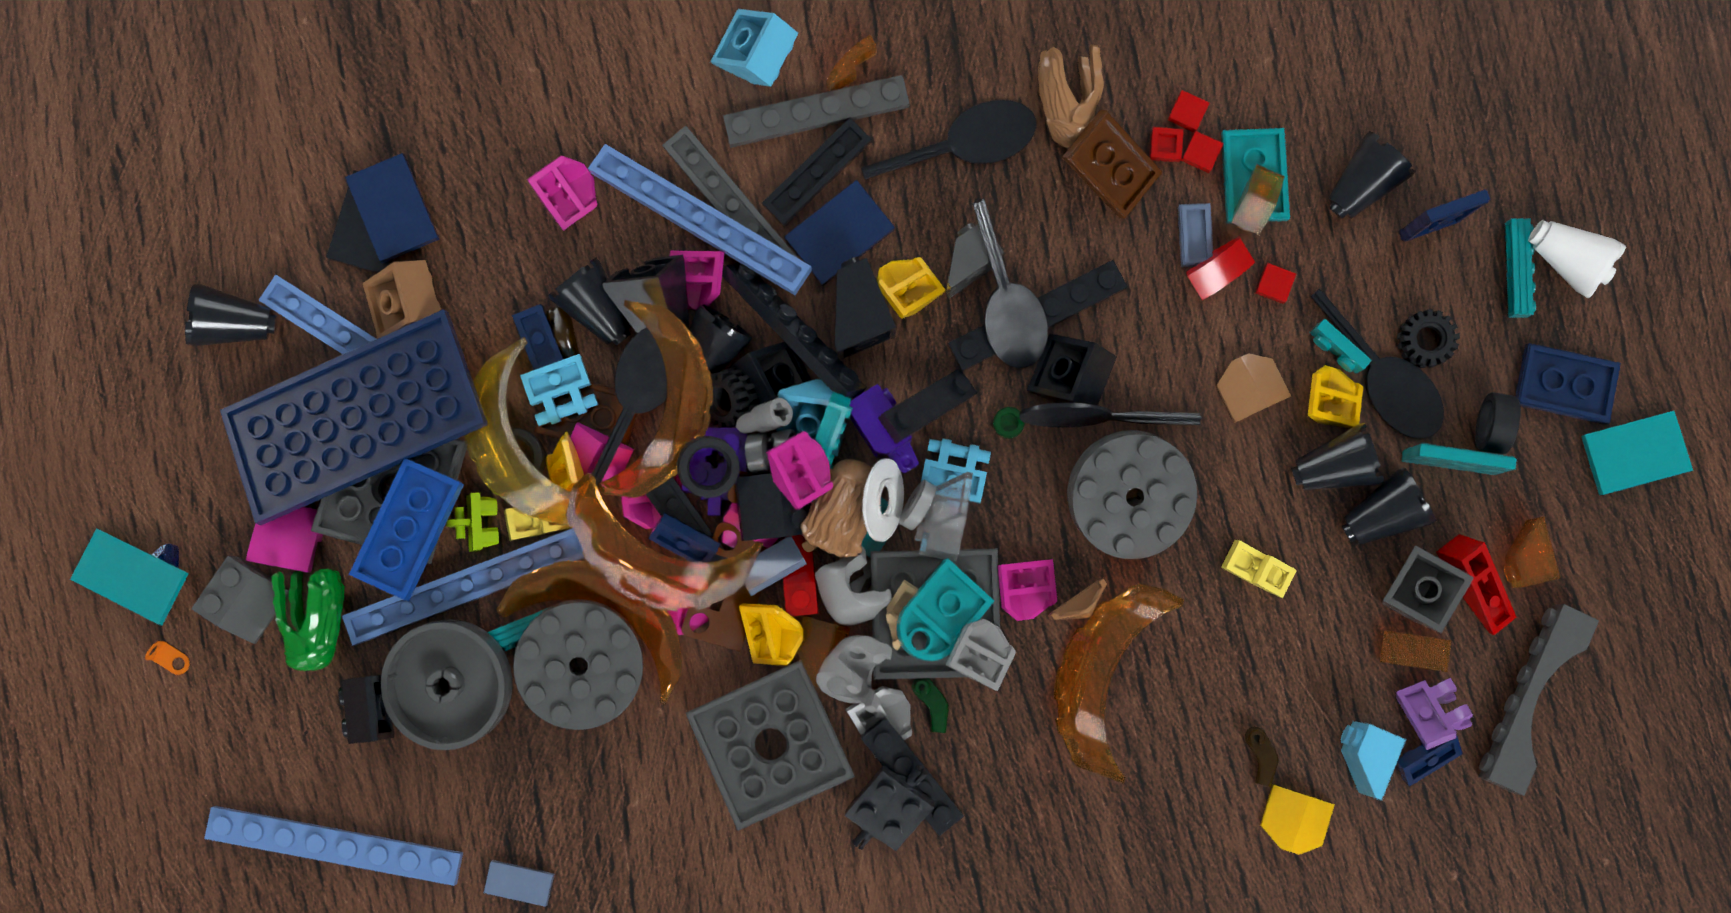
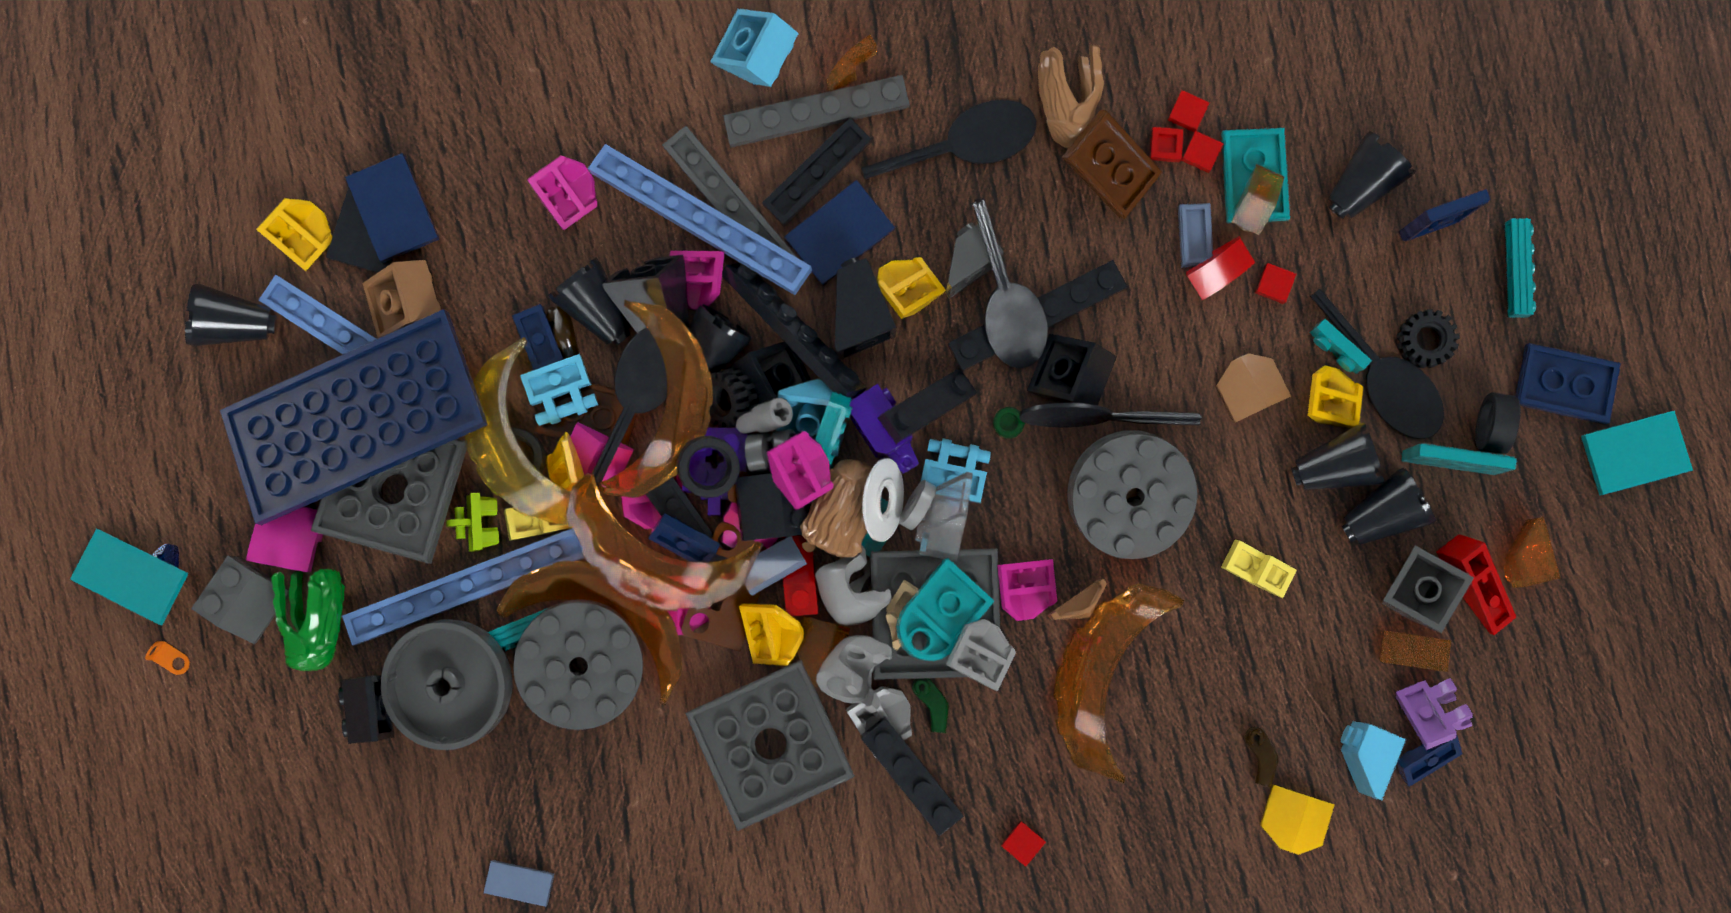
(297, 230): none -> yellow slope
(333, 845): medium blue plate -> none
(406, 529): blue plate -> none
(890, 807): black plate -> none
(1023, 843): none -> red tile
(1511, 756): dark grey arch -> none
(1577, 255): white cone -> none

